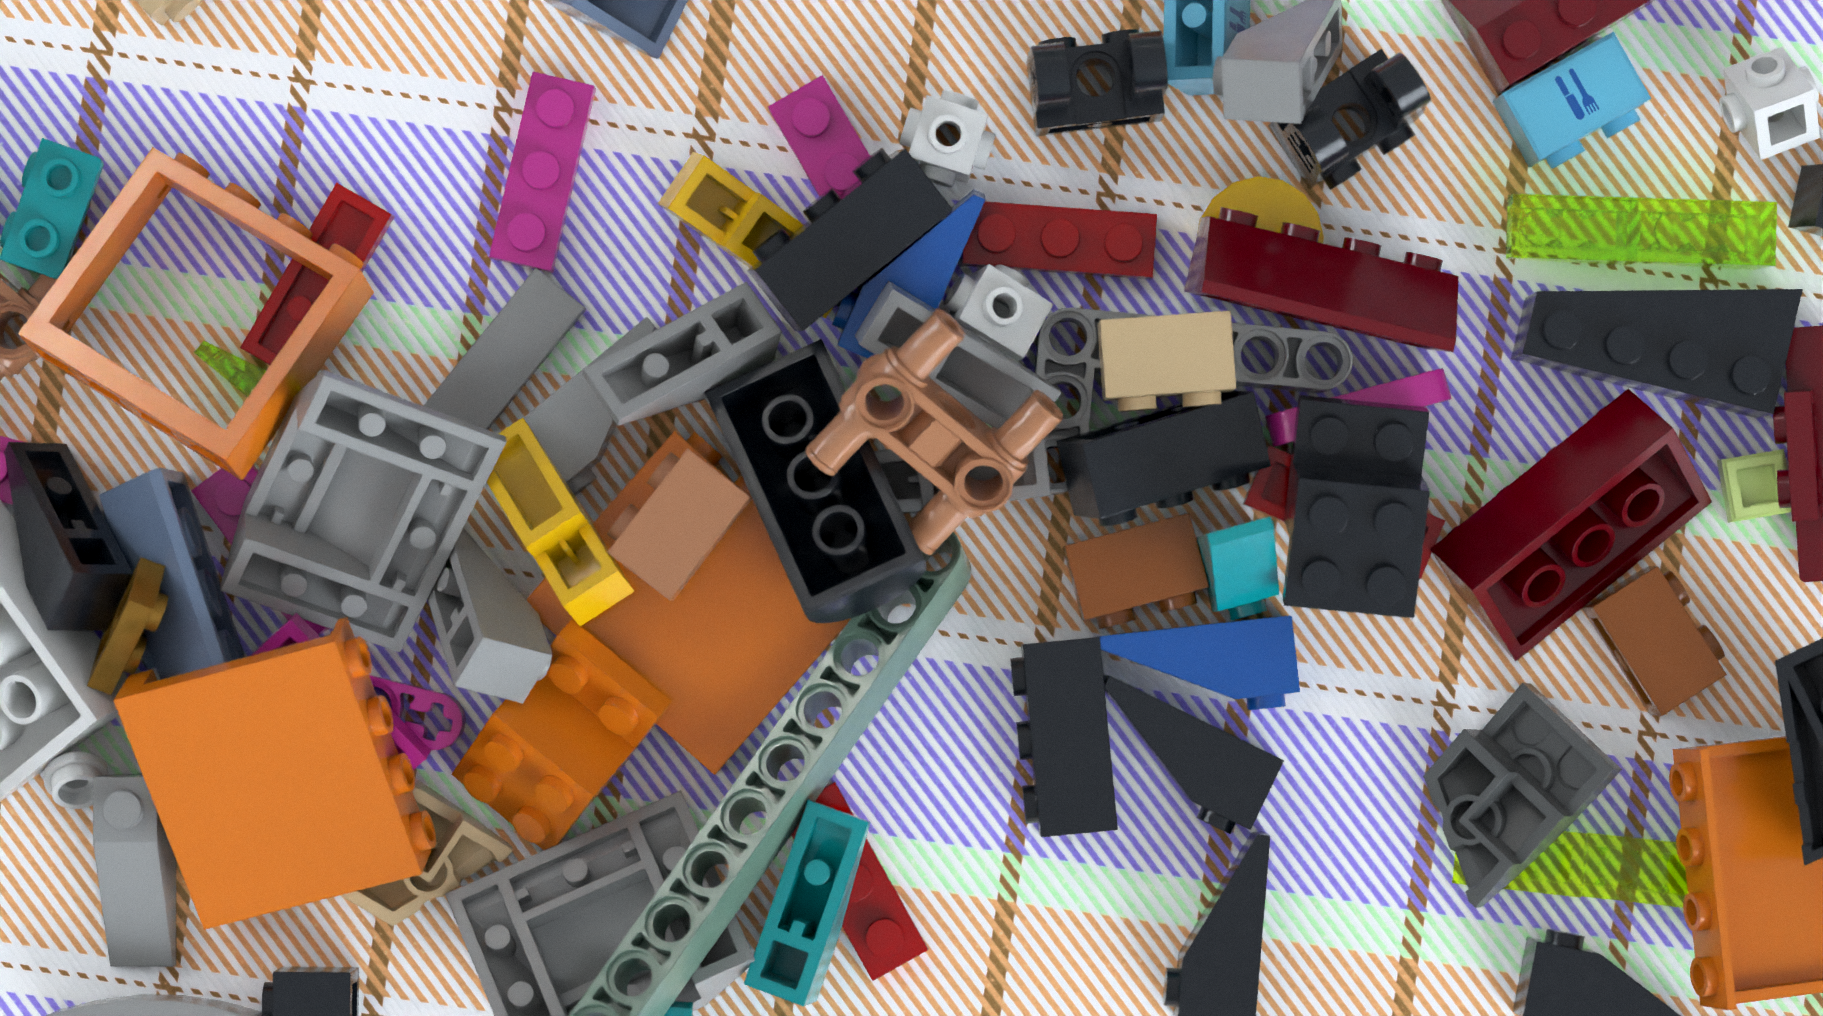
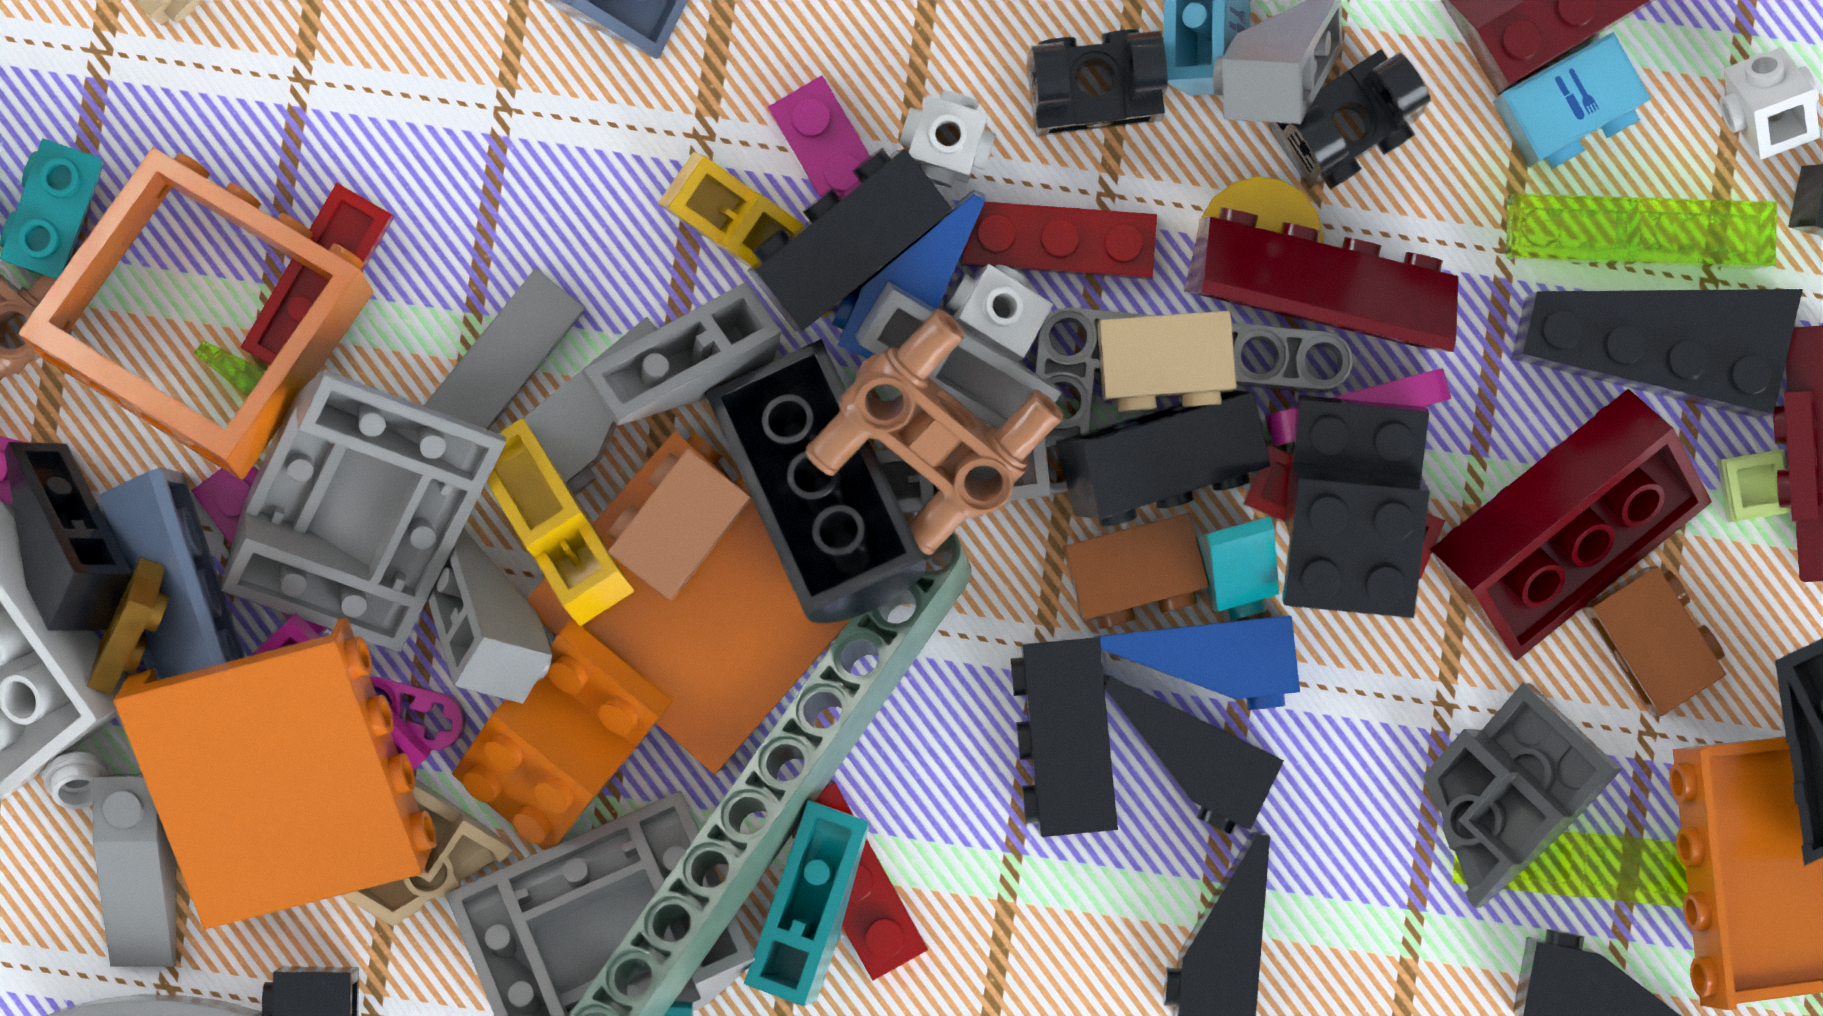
(542, 172): dark pink plate -> none

